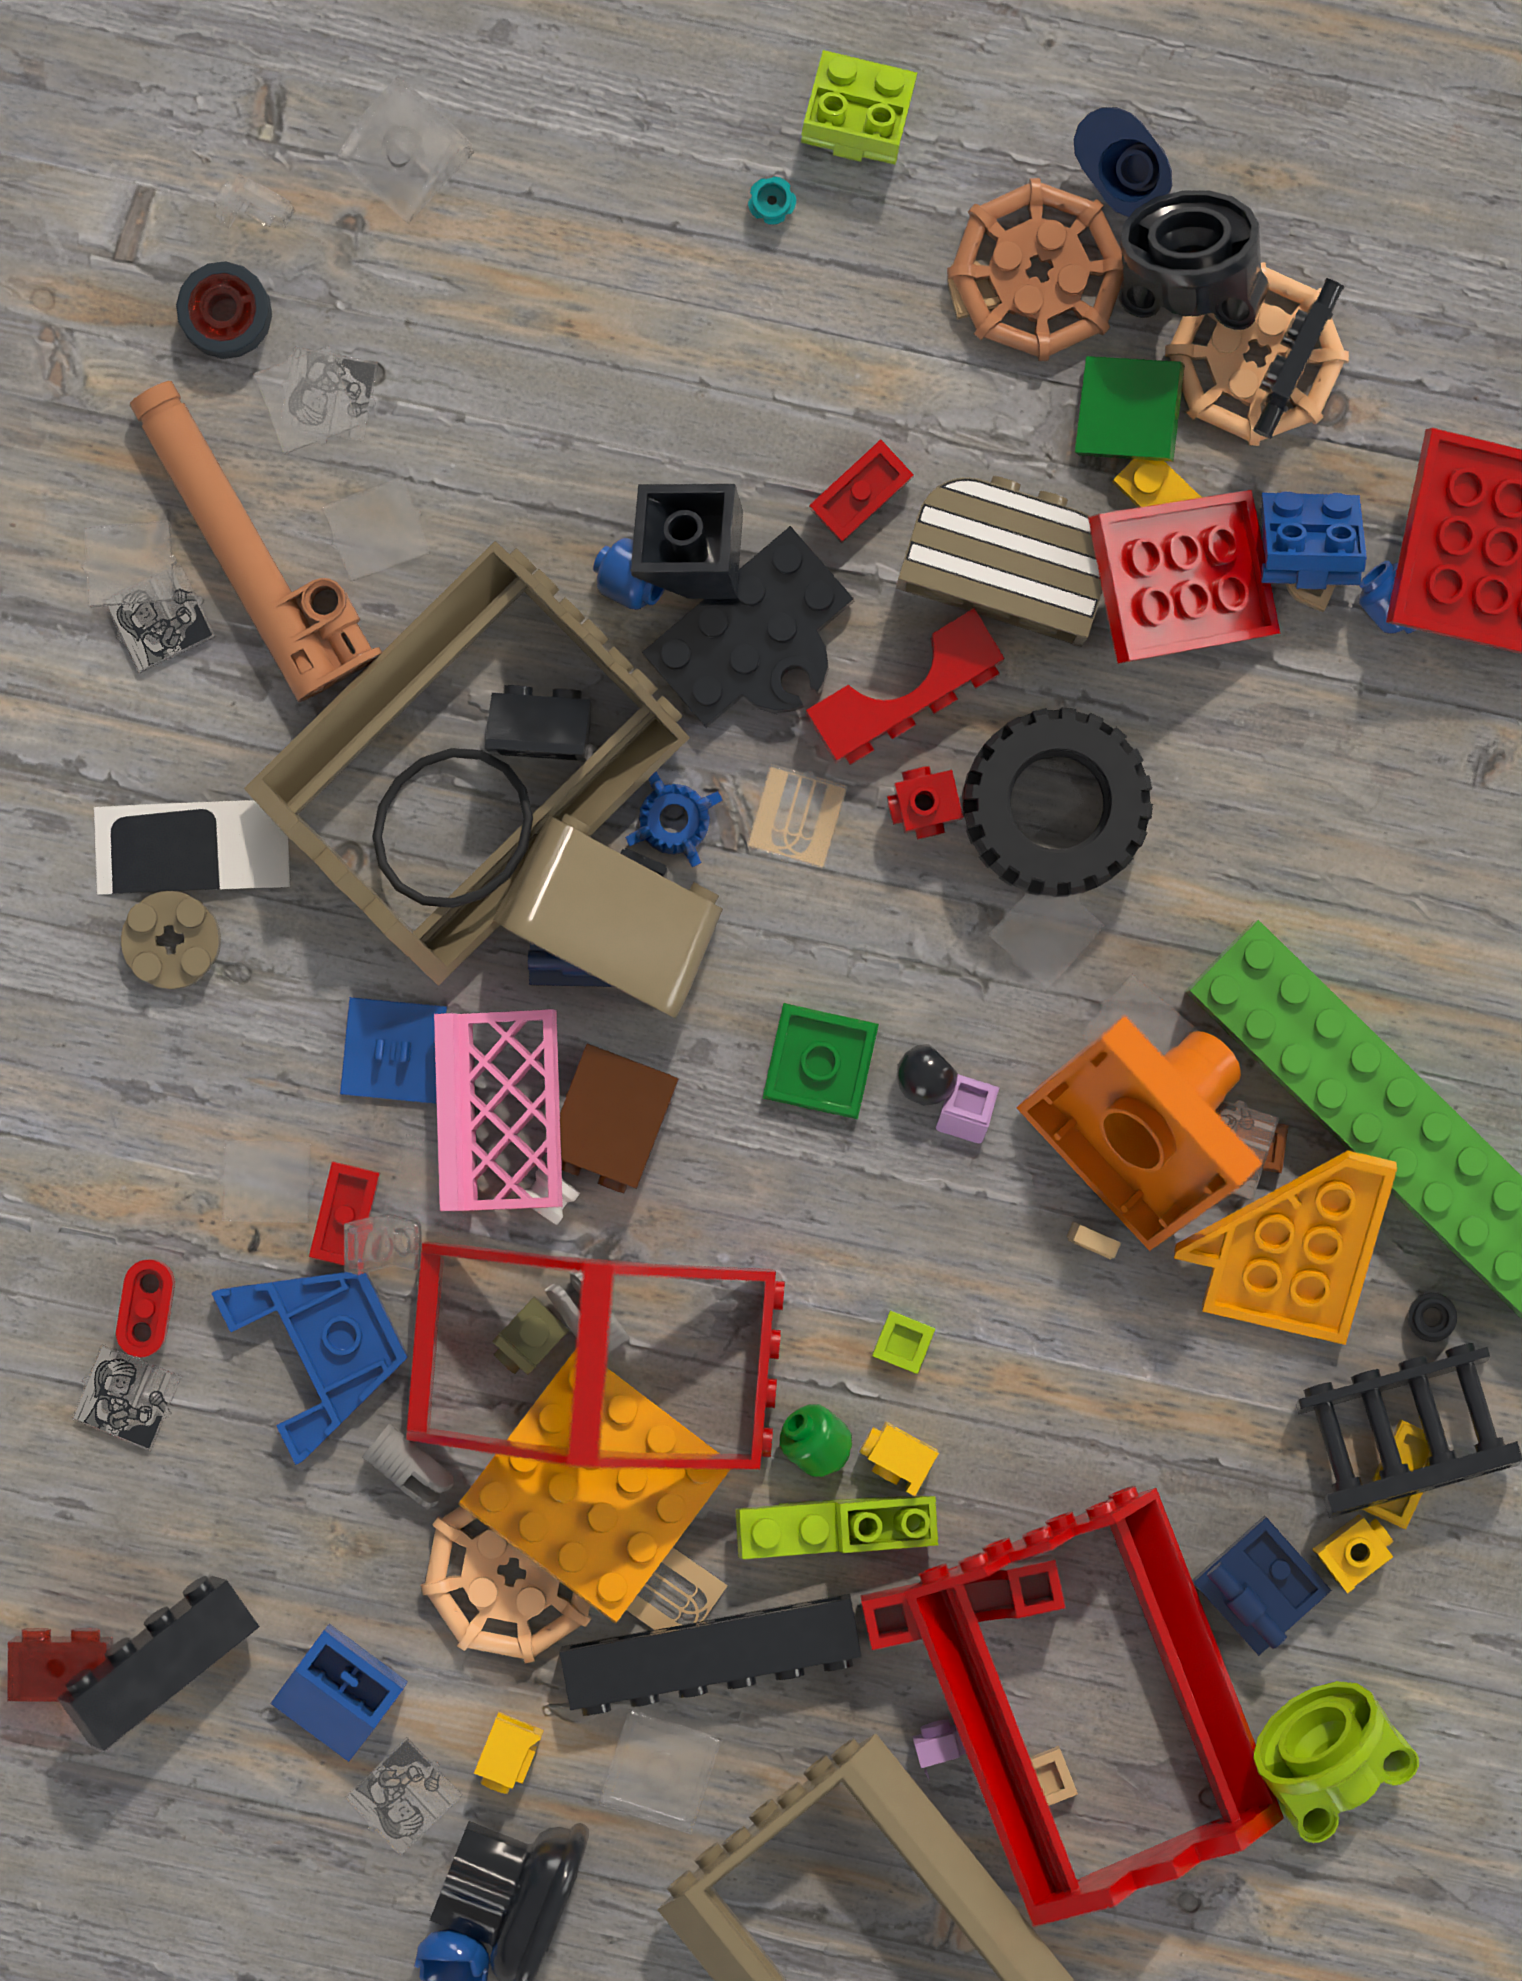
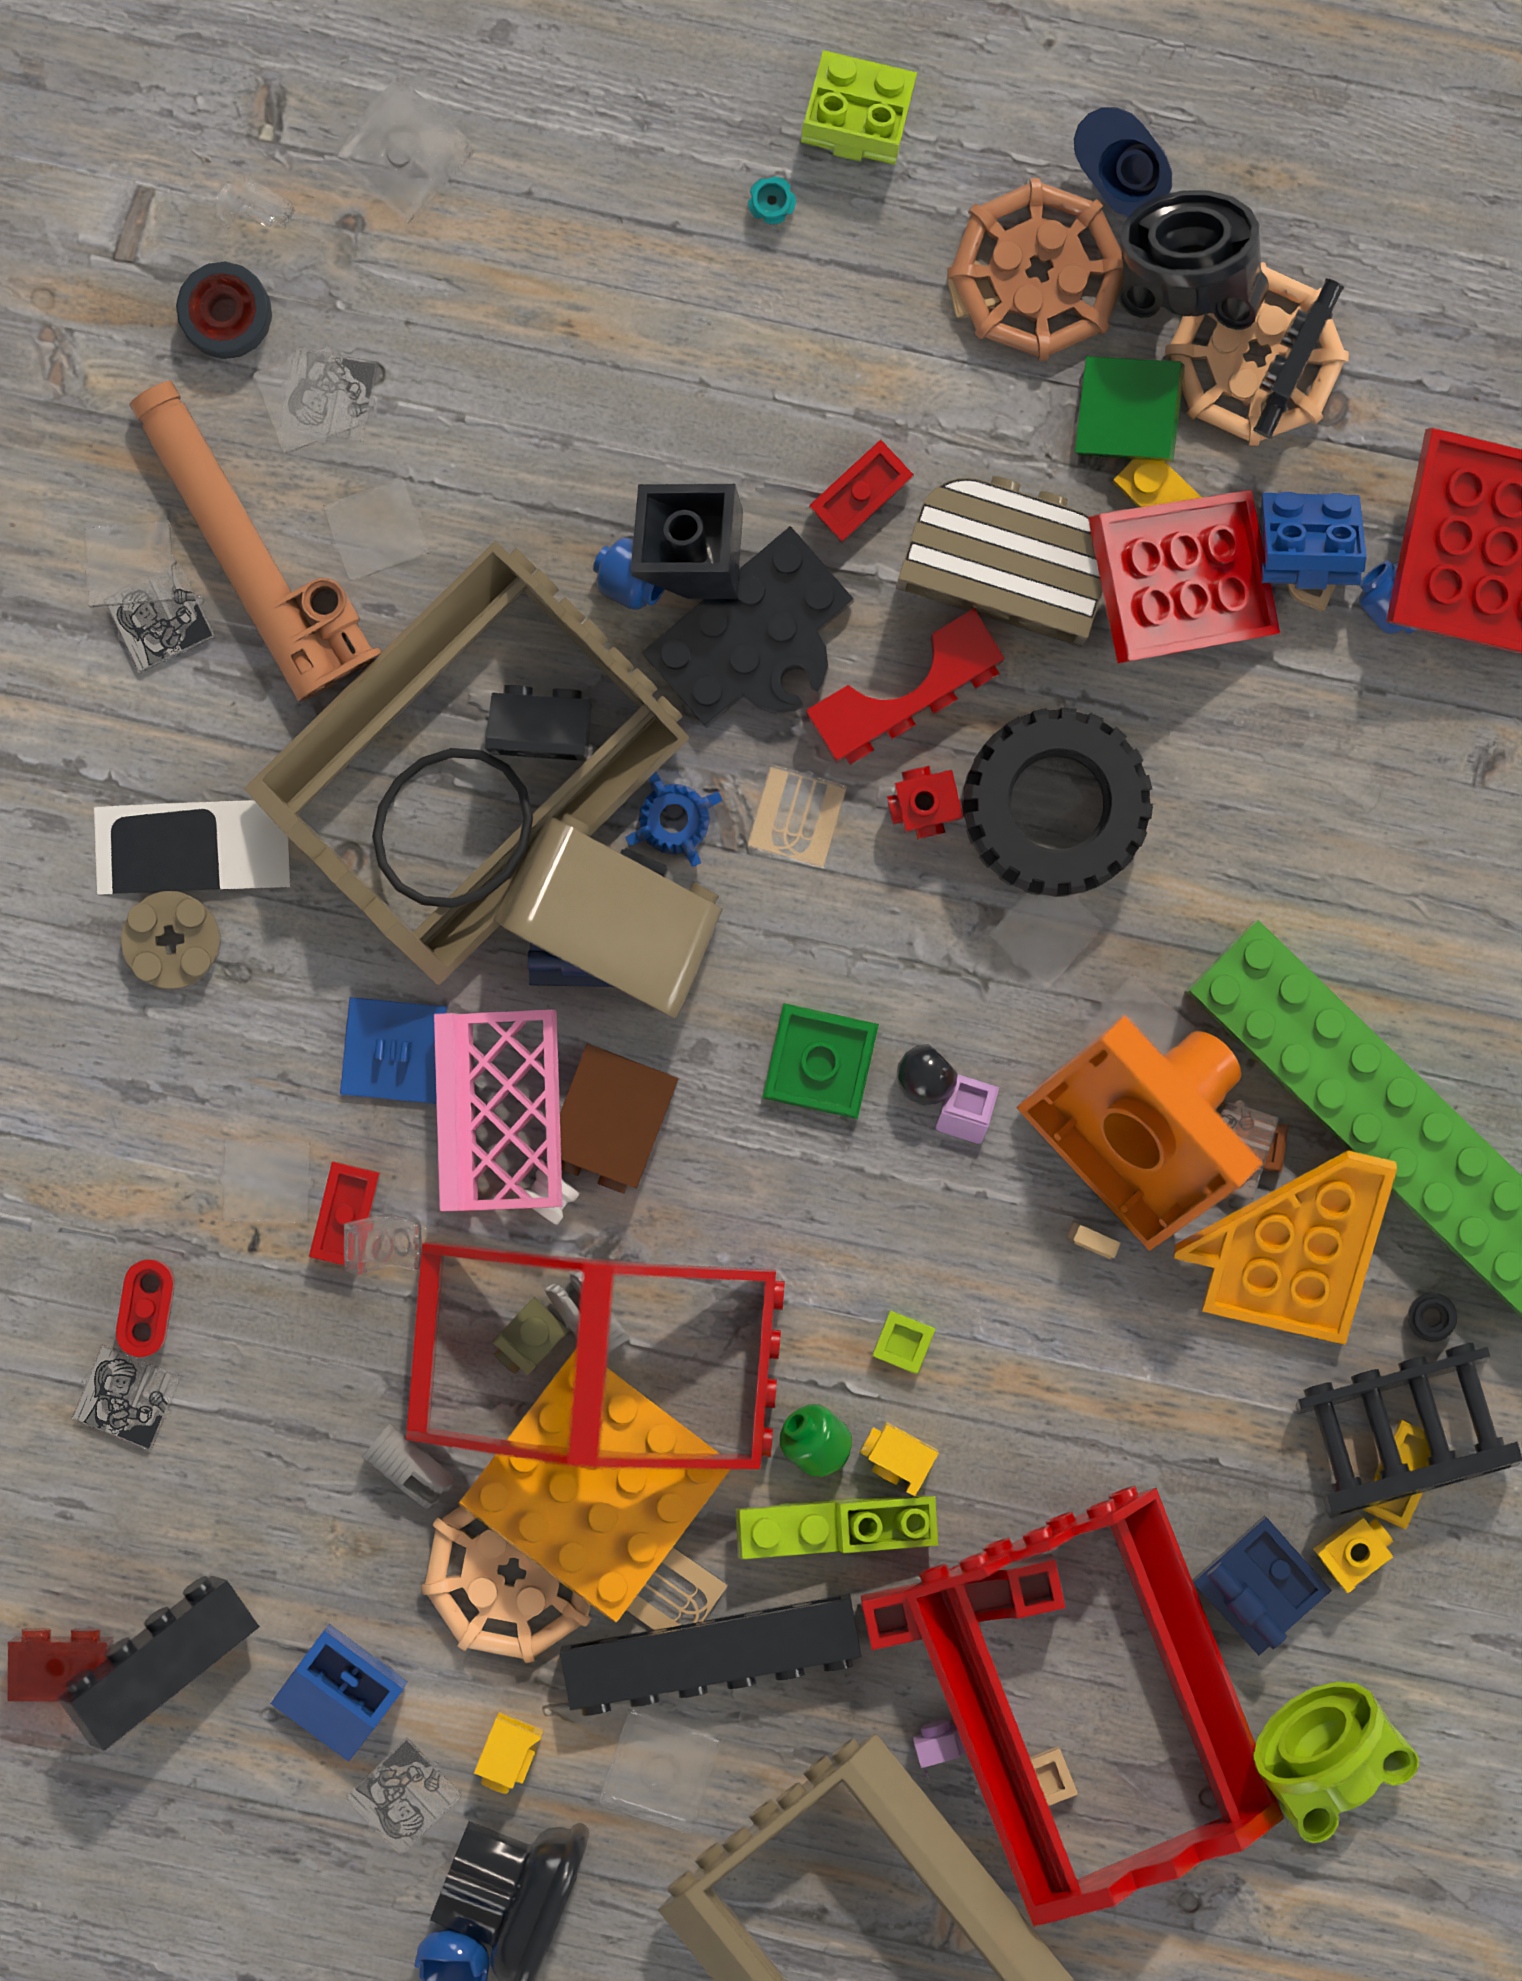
(339, 1337): blue wing -> none

